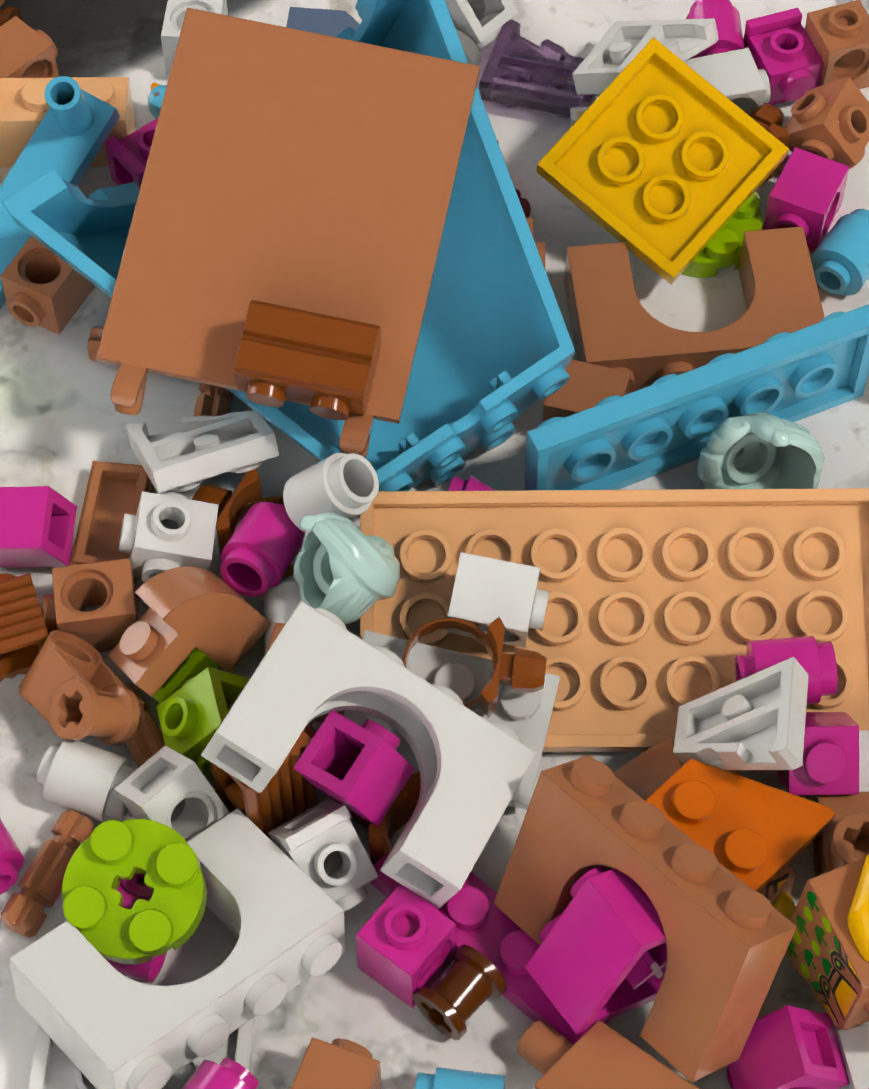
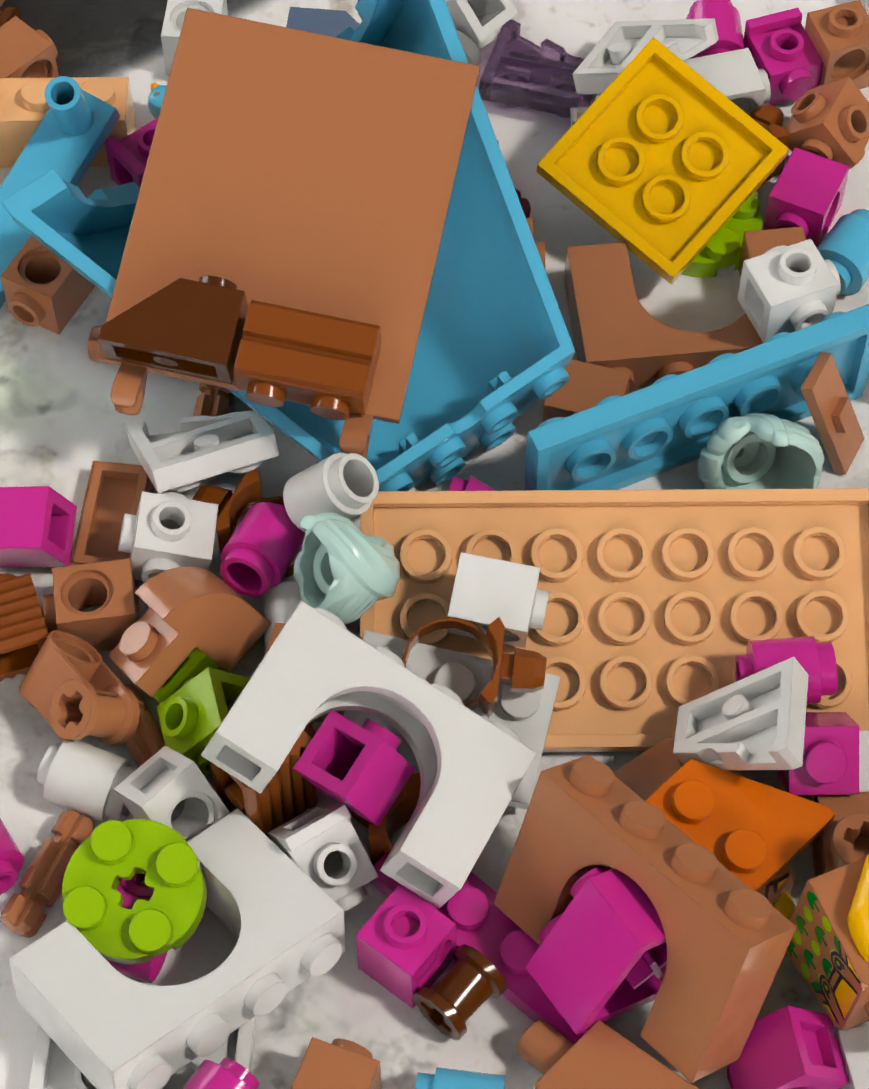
(182, 329): none -> reddish brown slope
(788, 288): none -> white brick
(832, 413): none -> nougat piece

